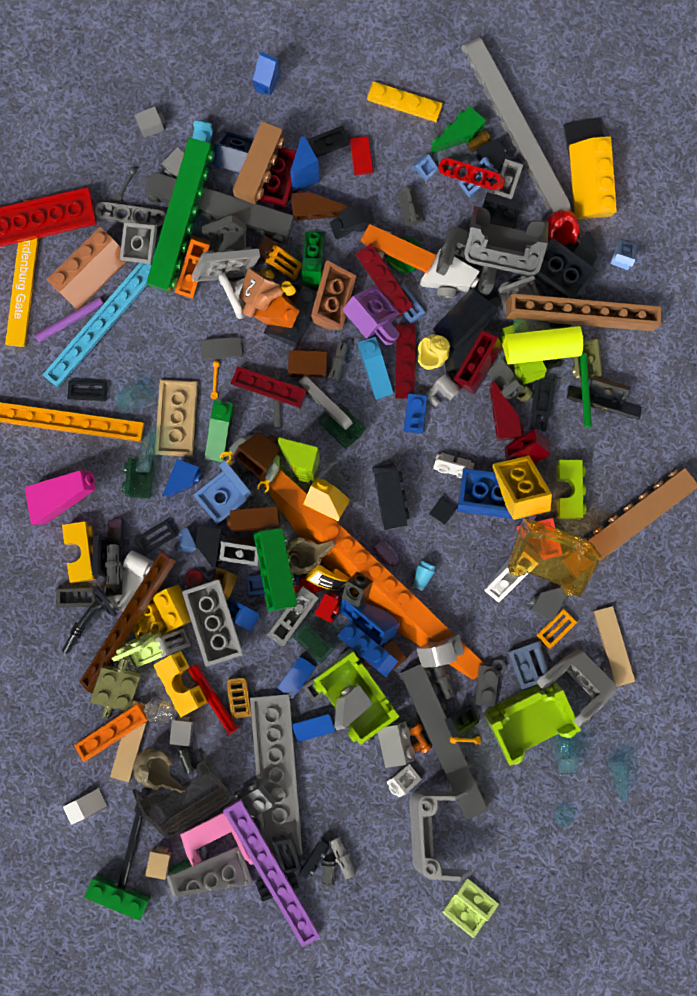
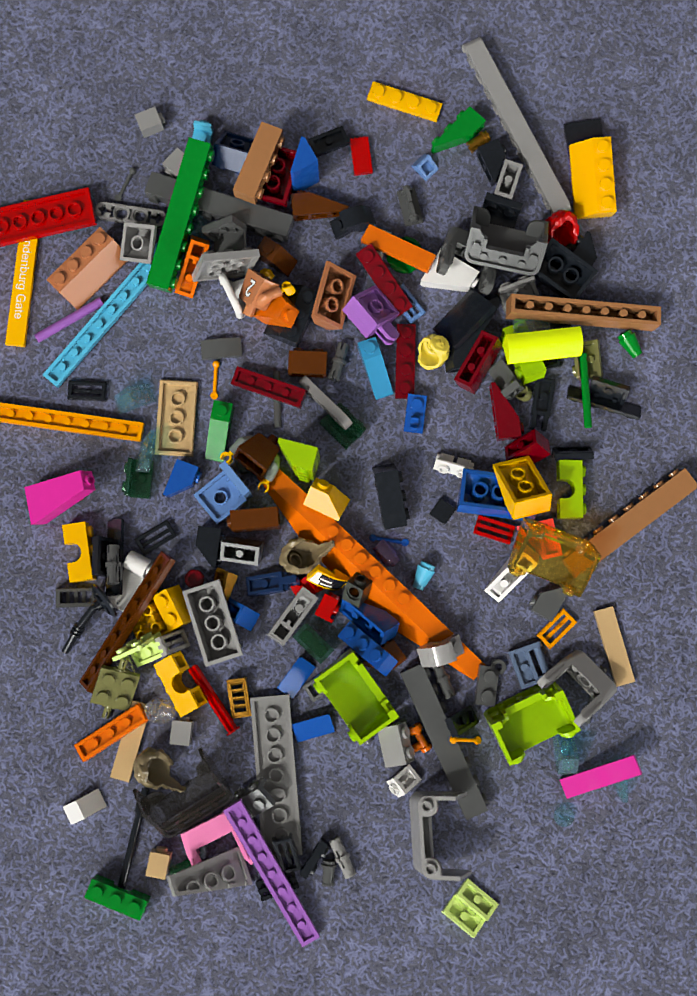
(185, 542): medium blue slope -> none
(186, 759): pearl dark grey pin -> none
(266, 74): slope -> none
(273, 256): light orange tile -> none
(275, 570): green brick -> none
(312, 259): green slope -> none
(350, 706): light grey slope -> none
(404, 542): none -> blue hinge
(445, 386): light grey piece -> none
(446, 292): light grey tile -> none
(471, 173): red beam -> none
(485, 161): medium blue tile -> none
(492, 521): none -> red tile
(573, 453): none -> black tile
(601, 776): none -> dark pink tile
(624, 254): light blue slope -> none
(630, 343): none -> green cone

